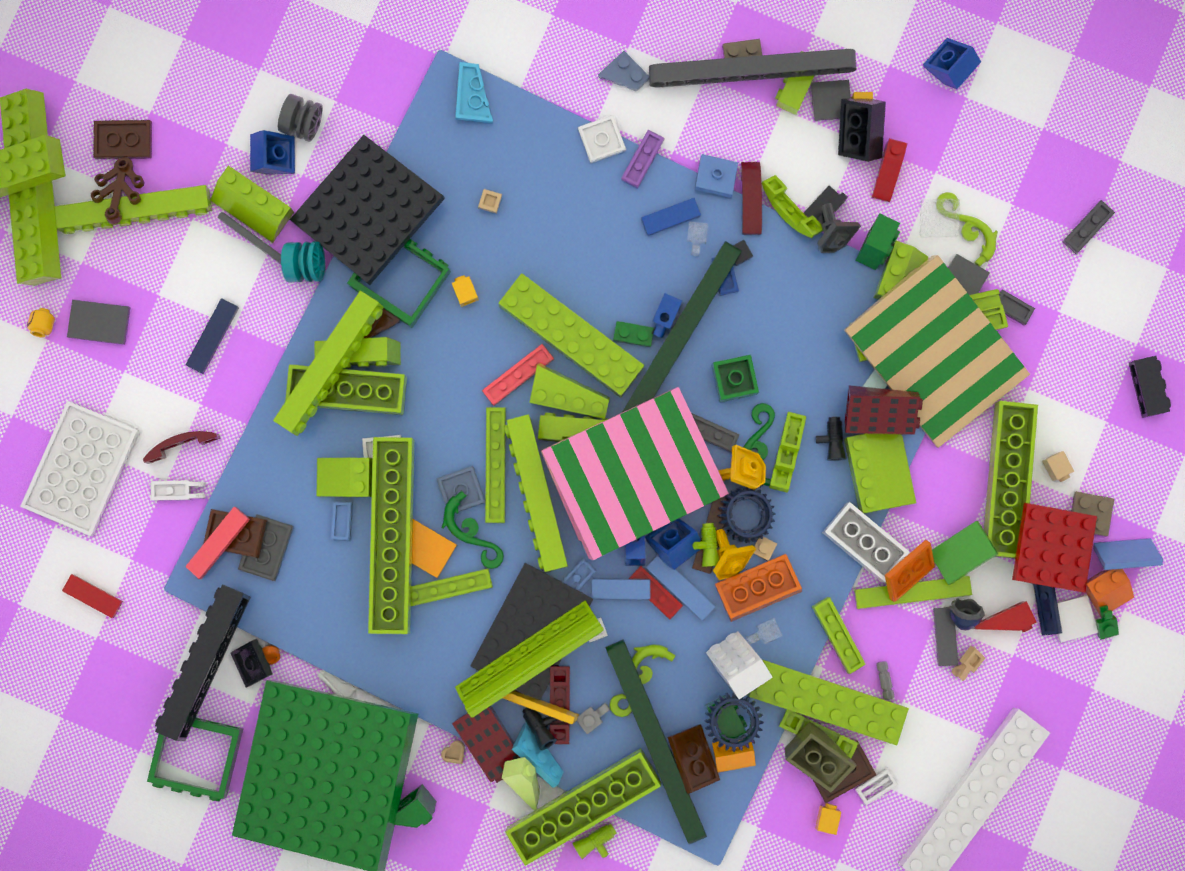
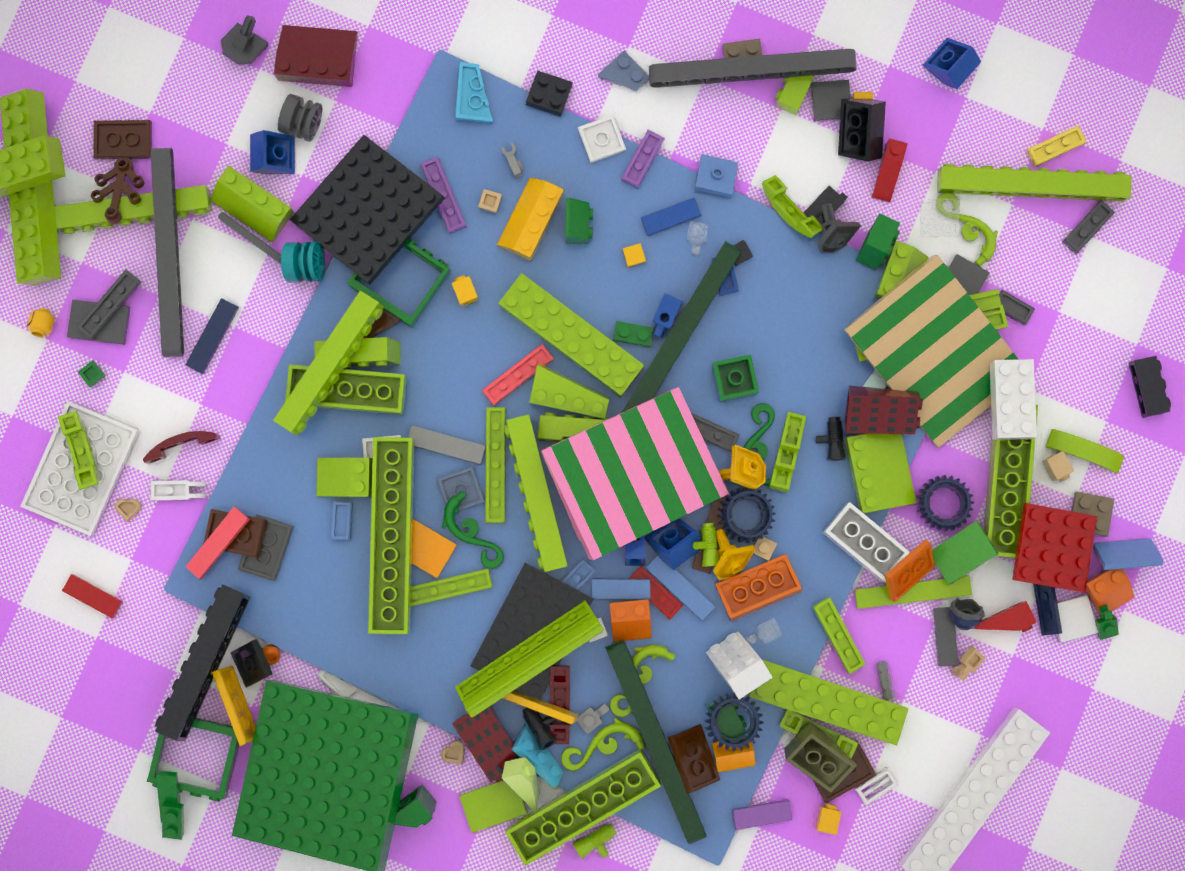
(80, 449): none -> lime slope
(91, 373): none -> green plate
(109, 304): none -> dark grey tile
(128, 508): none -> tan tile
(167, 252): none -> dark grey beam
(167, 788): none -> green tile
(172, 820): none -> green plate
(235, 704): none -> yellow tile
(242, 44): none -> dark grey piece
(316, 55): none -> dark red slope
(447, 445): none -> light grey tile
(448, 208): none -> medium lavender tile
(491, 805): none -> lime tile
(515, 165): none -> light grey plate
(531, 218): none -> yellow slope
(549, 93): none -> black plate
(577, 222): none -> green slope
(619, 726): none -> lime plant
(630, 620): none -> orange slope
(634, 255): none -> yellow tile
(751, 198): dark red slope -> none
(762, 814): none -> medium lavender tile
(962, 493): none -> dark blue gear
(1013, 399): none -> white brick
(1034, 183): none -> lime brick
(1056, 146): none -> light yellow tile
(1085, 450): none -> lime slope

